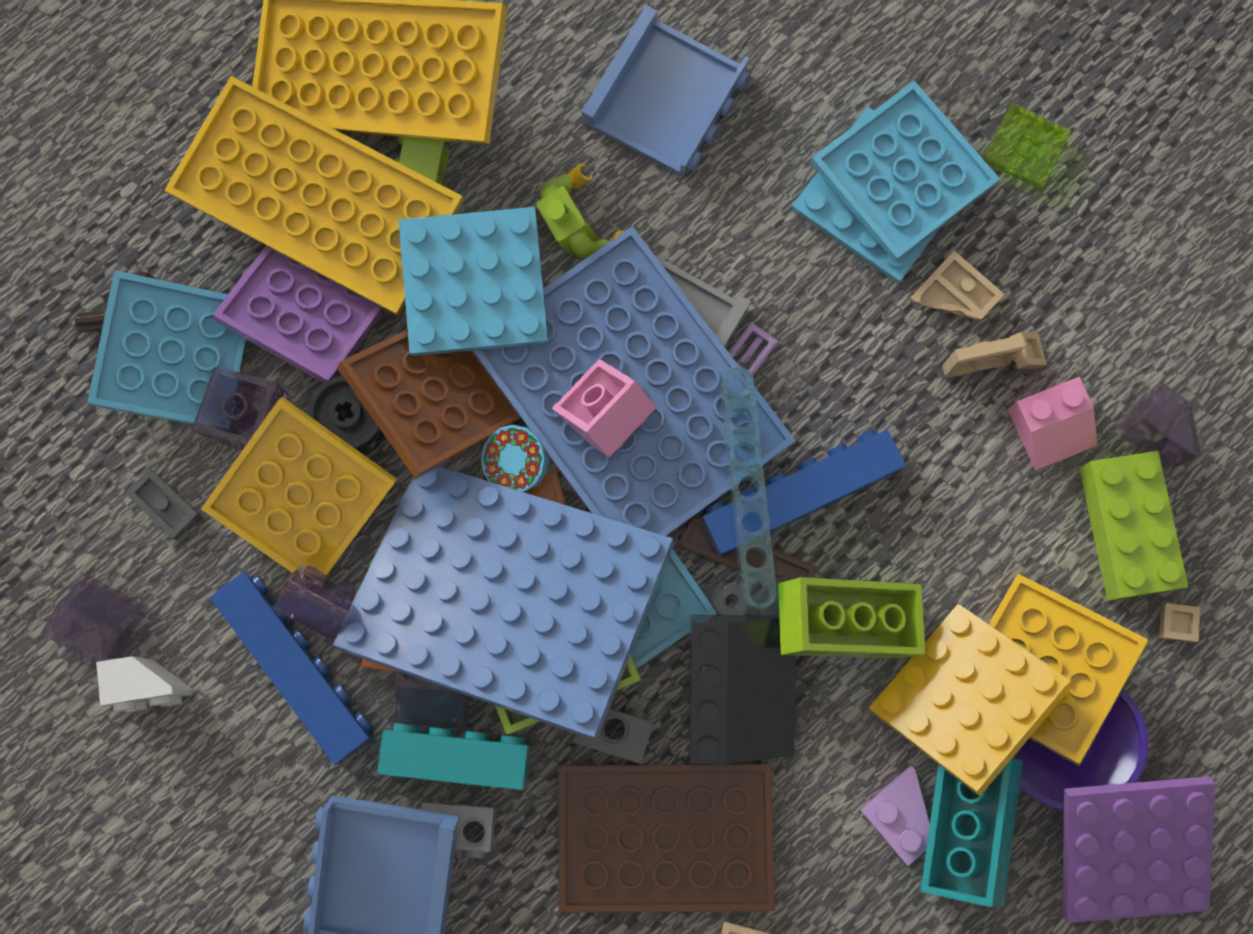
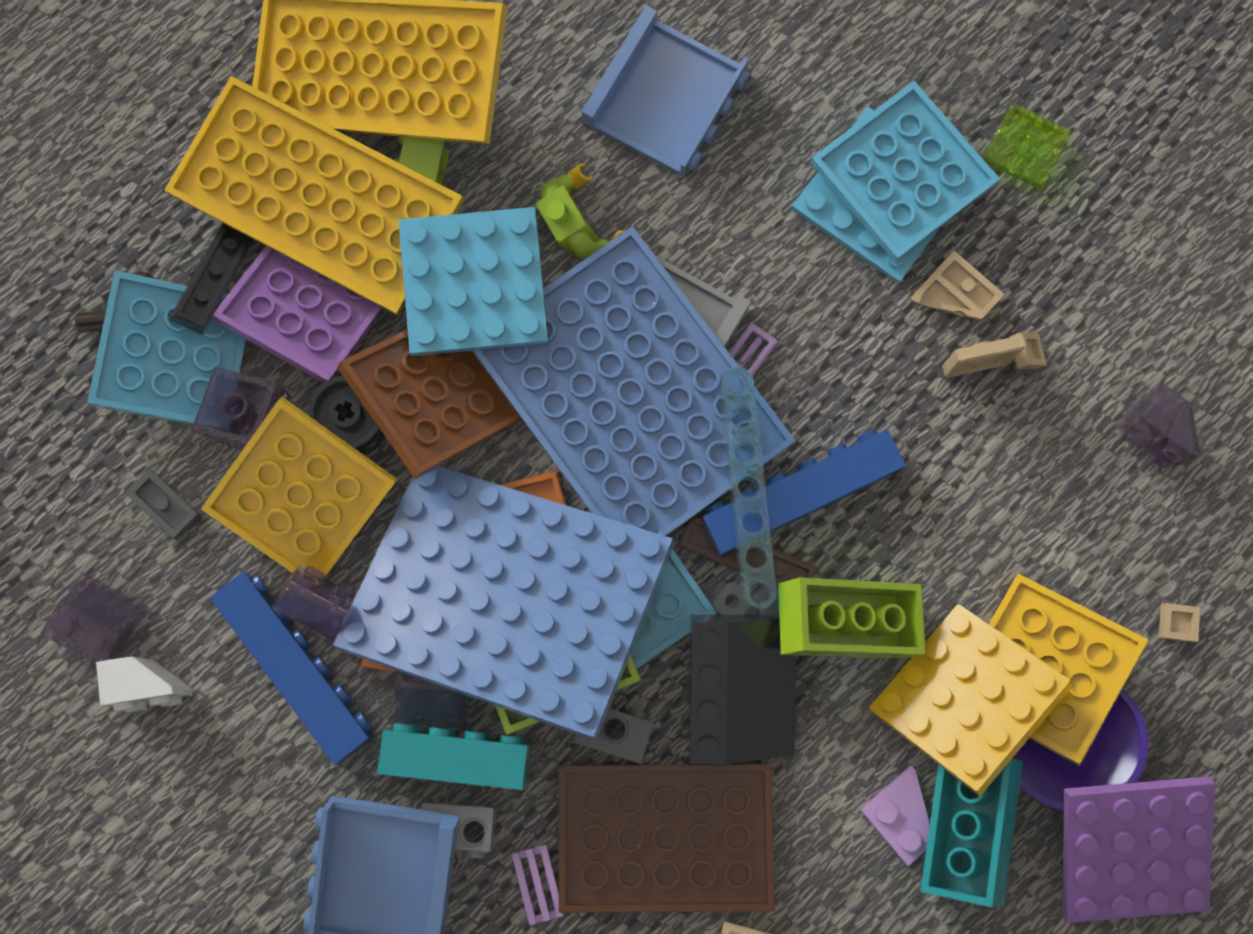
(211, 279): none -> black tile
(514, 458): tile -> none
(545, 913): none -> lavender tile
(605, 407): bright pink slope -> none
(1055, 423): bright pink slope -> none
(1133, 526): lime brick -> none

